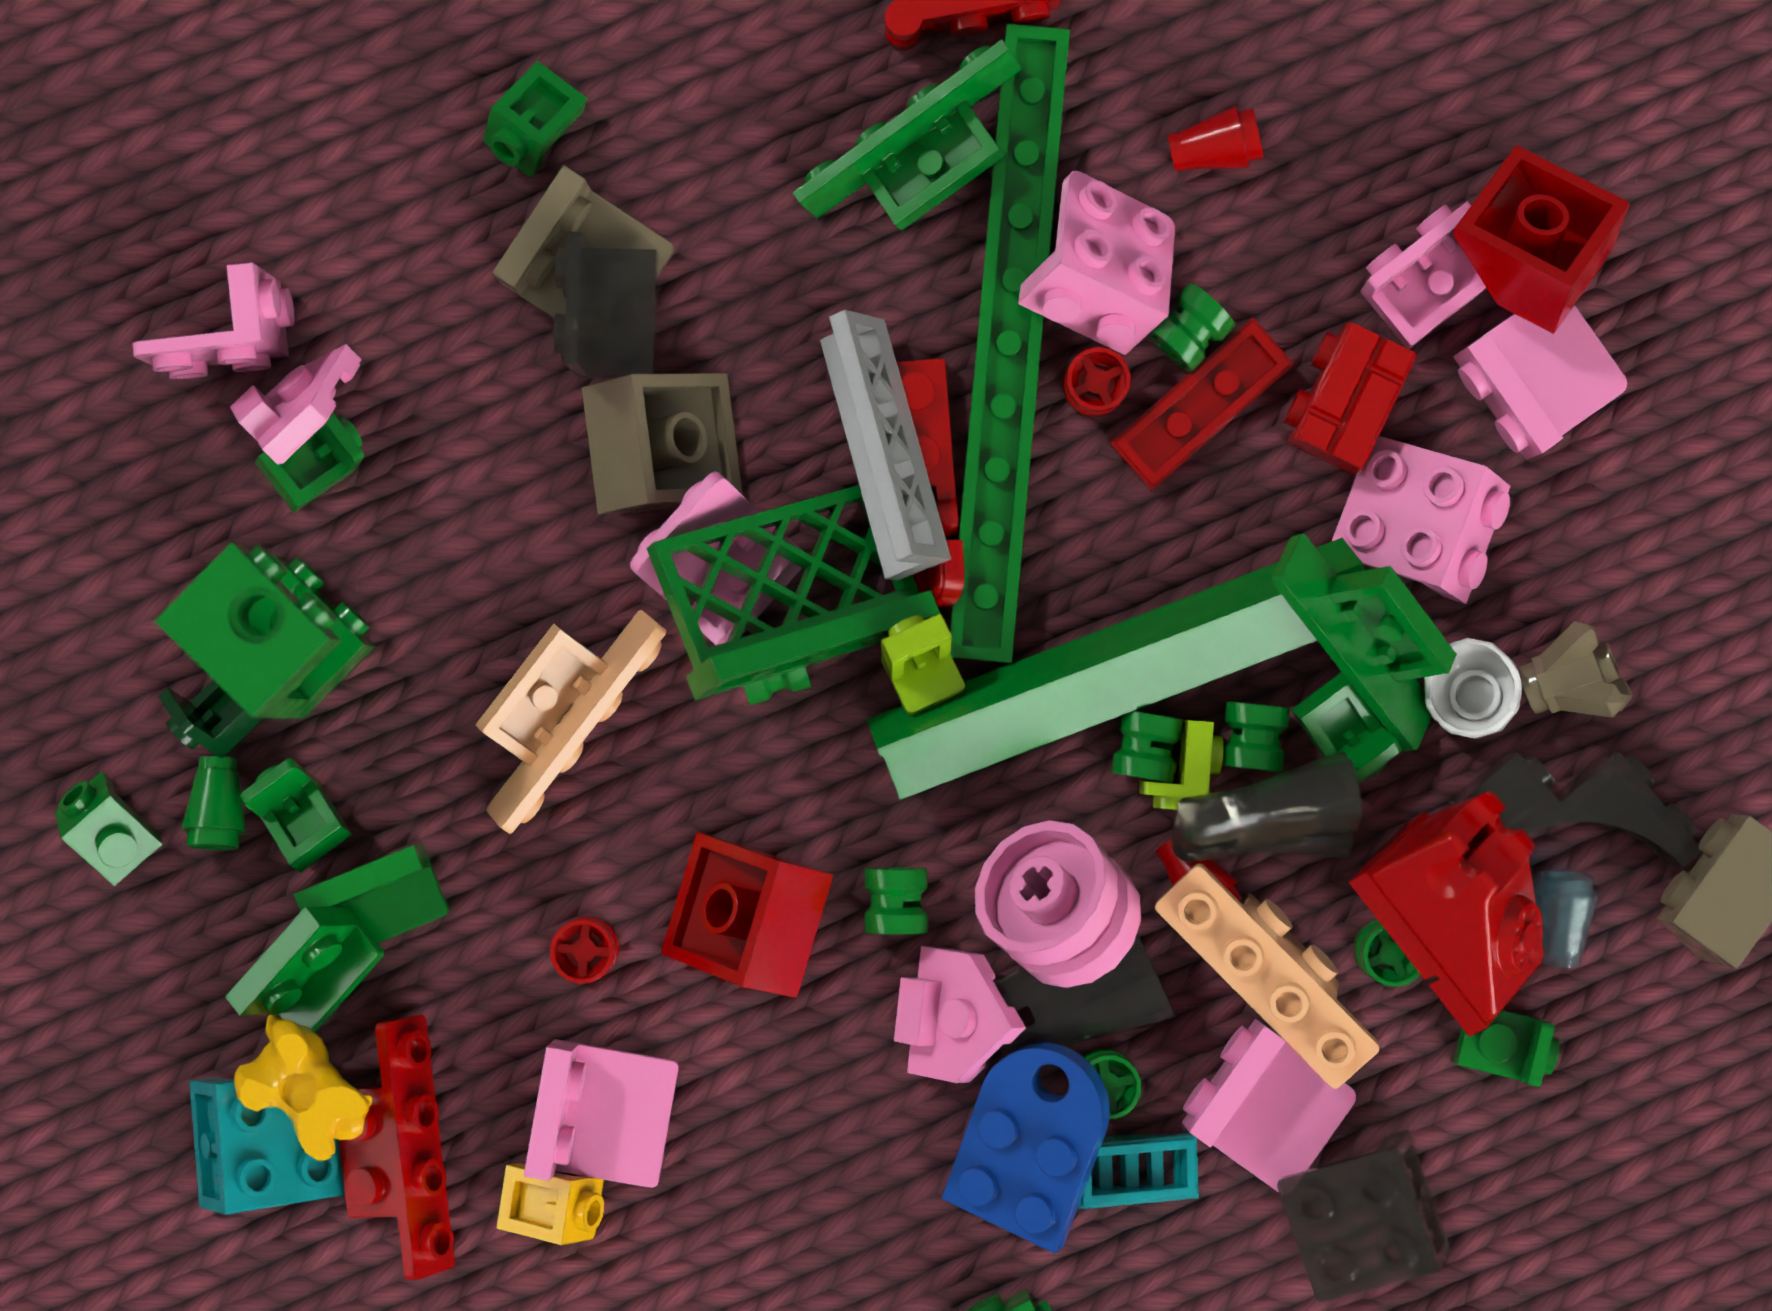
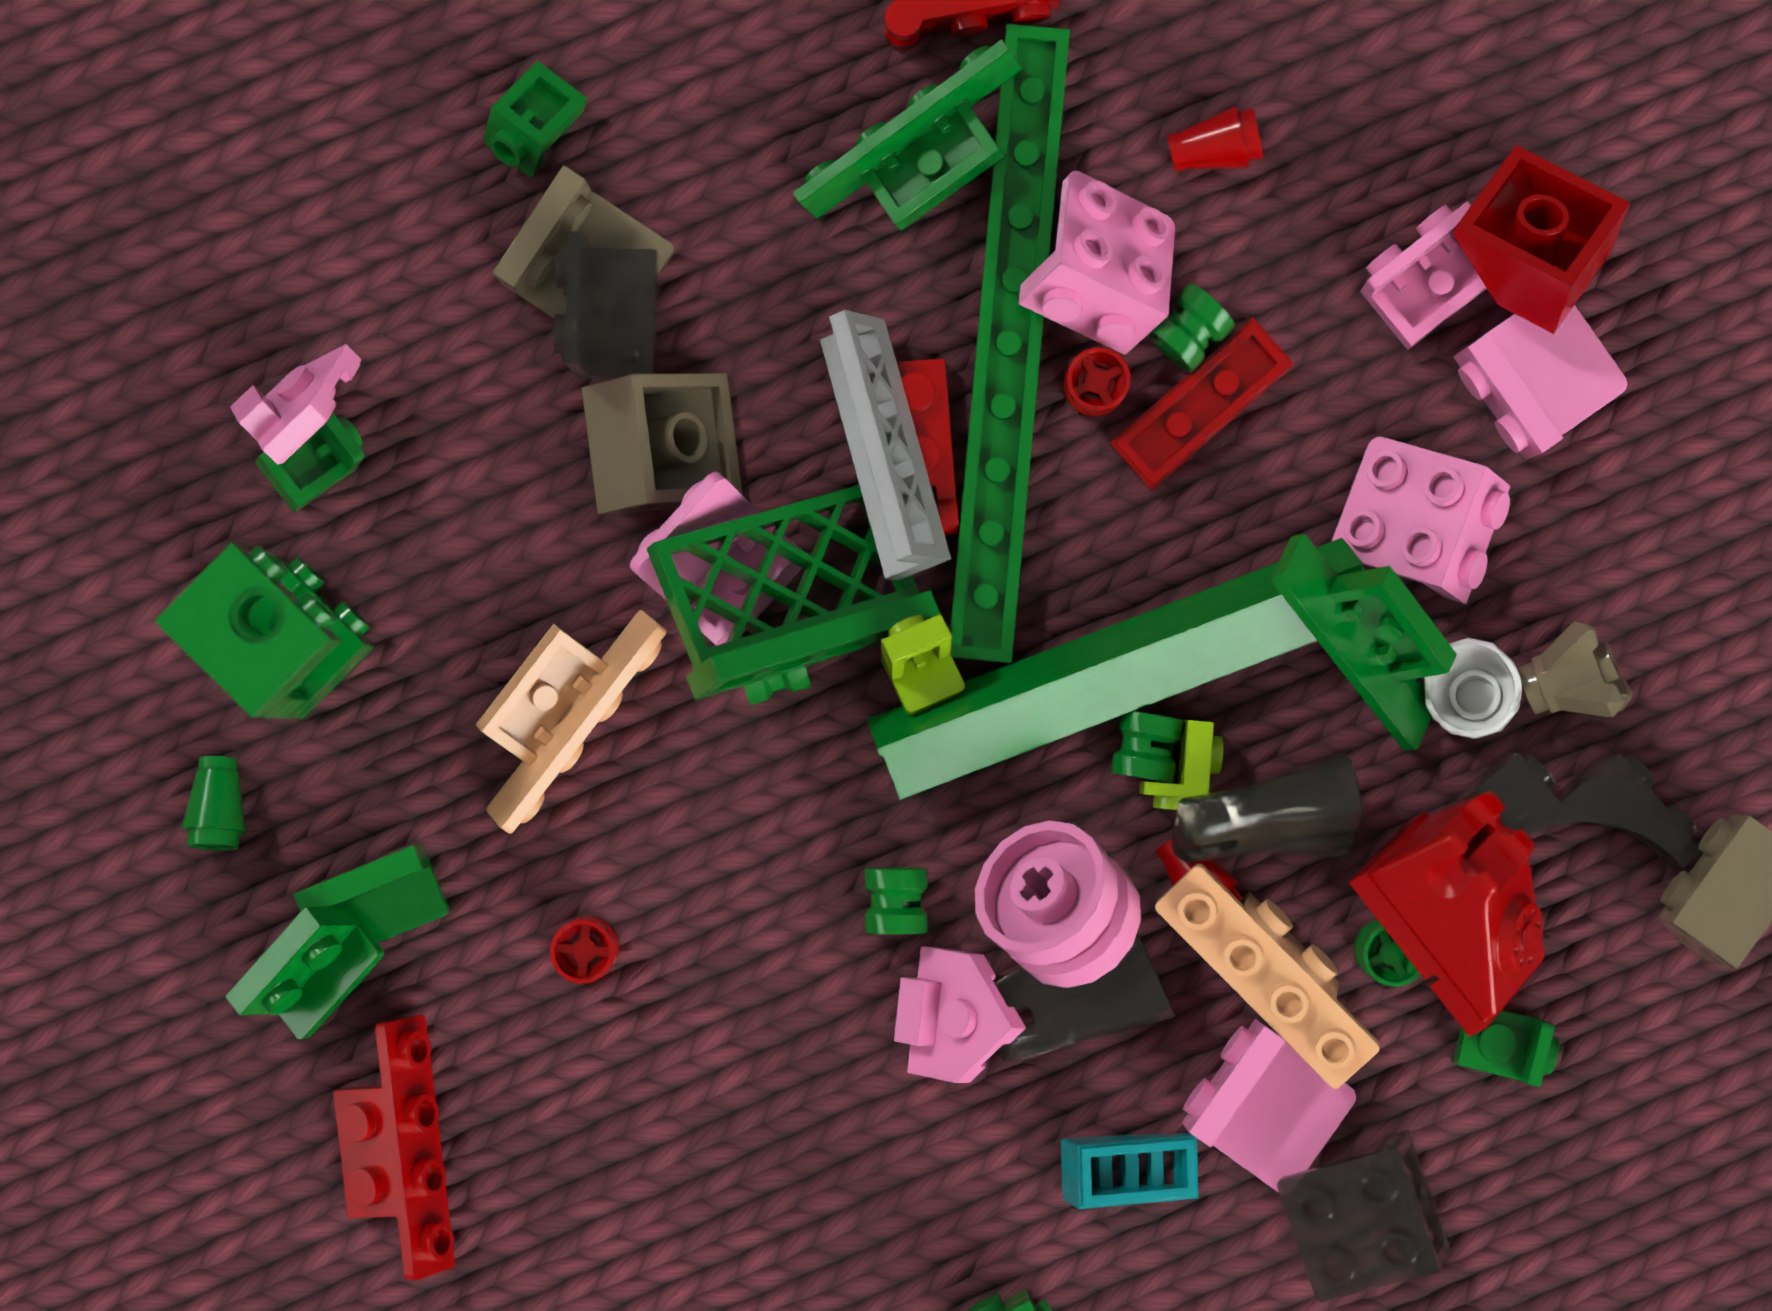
(105, 828): bracket -> none
(208, 720): dark green bracket -> none
(251, 1156): teal bracket -> none
(259, 320): bright pink bracket -> none
(296, 813): green bracket -> none
(301, 1081): yellow animal -> none
(554, 1210): yellow bracket -> none
(601, 1114): bright pink bracket -> none
(746, 915): red slope -> none
(946, 578): red tile -> none
(1029, 1149): blue plate -> none
(1121, 1089): green wheel -> none
(1255, 736): green wheel -> none
(1342, 721): green bracket -> none
(1349, 397): red brick -> none
(1567, 912): clear light blue cone -> none

